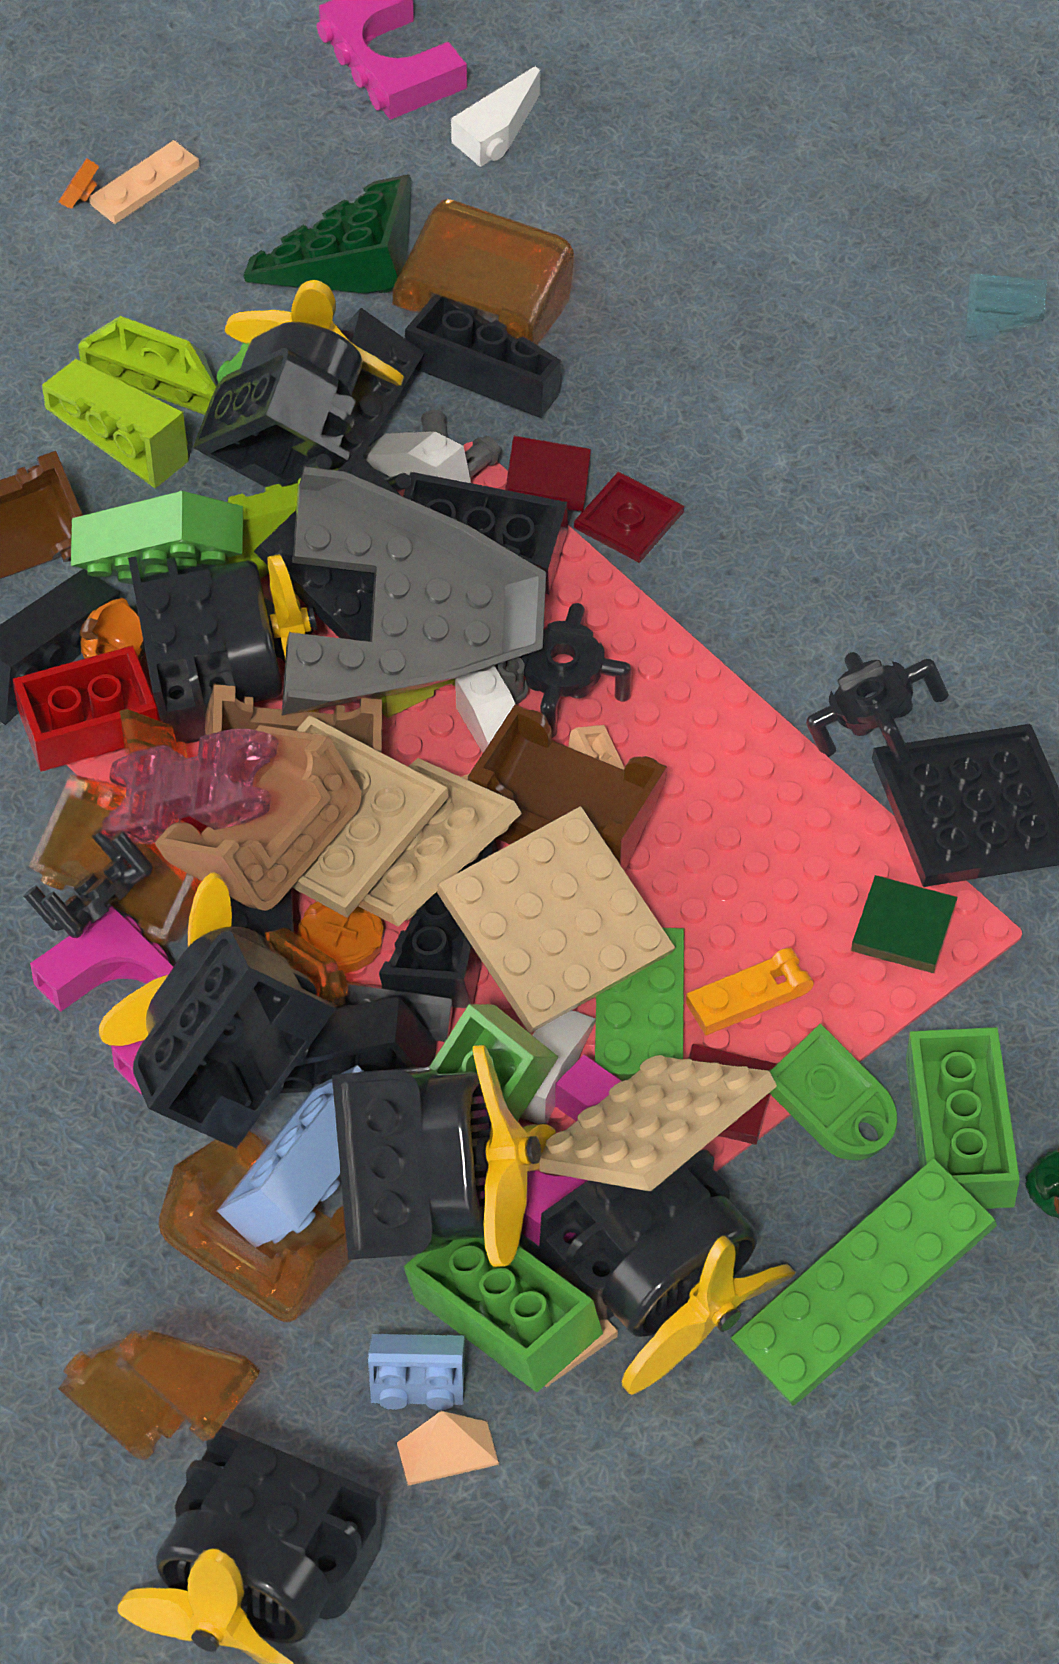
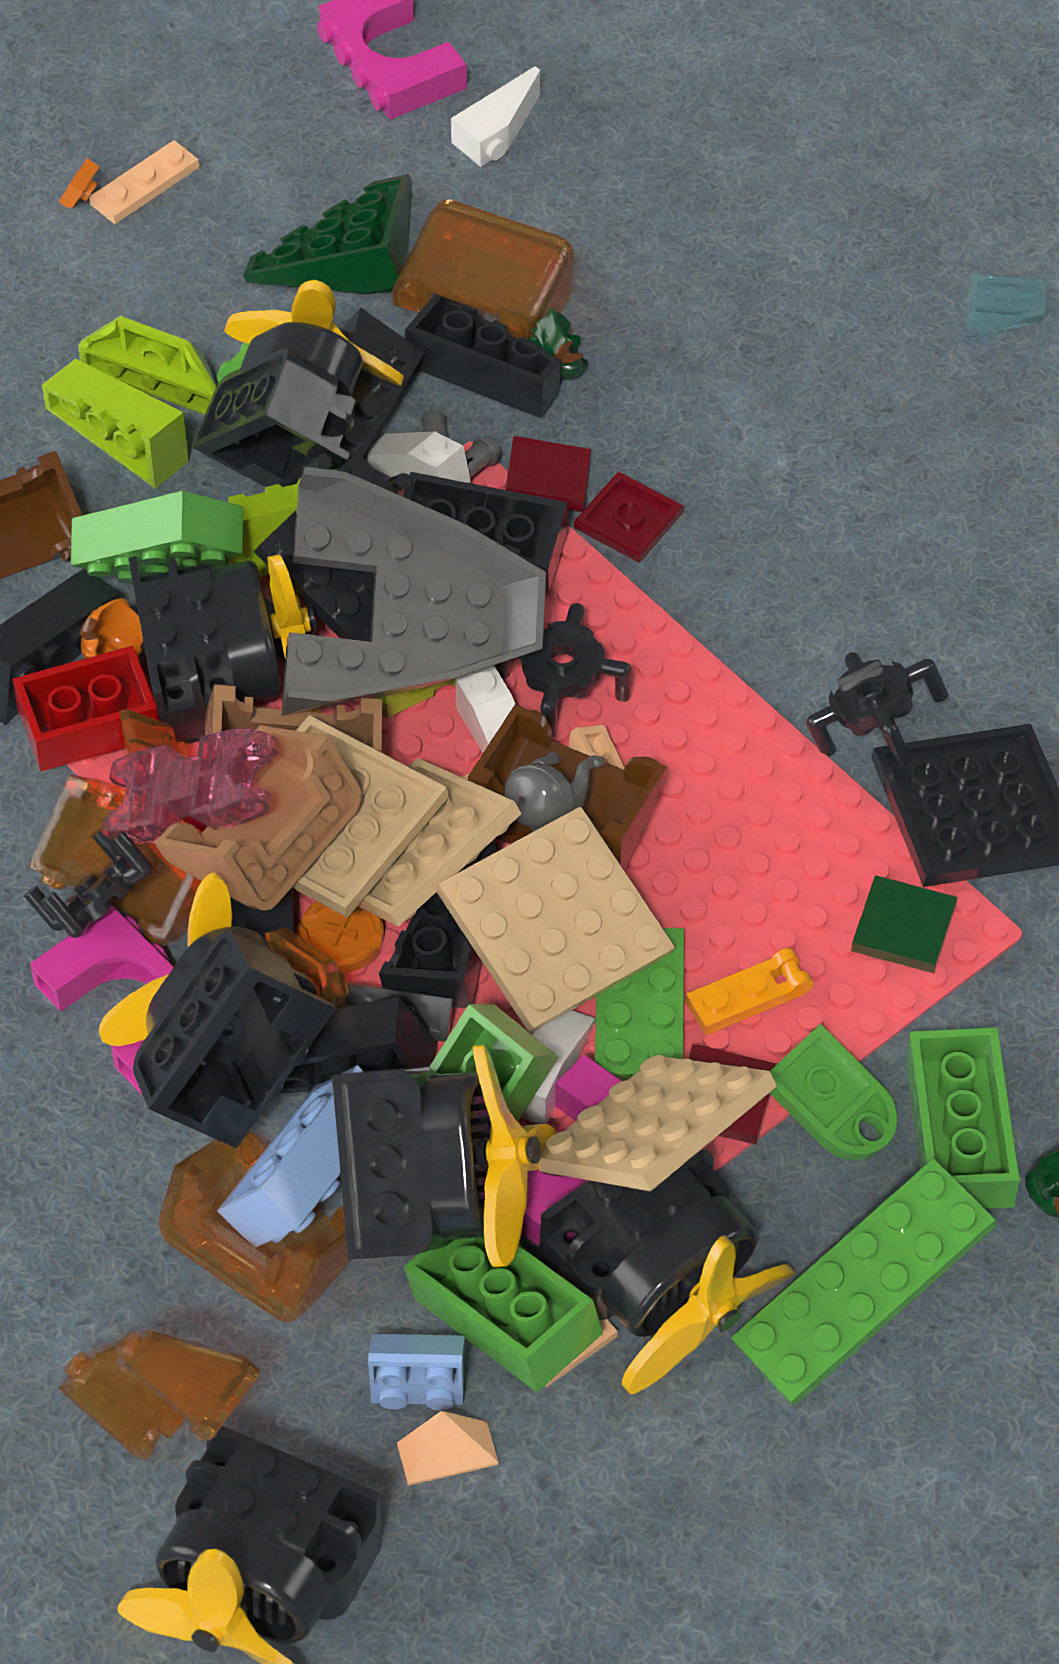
(514, 678): dark grey pin -> none
(545, 793): none -> dark grey hair
(553, 337): none -> dark green hair

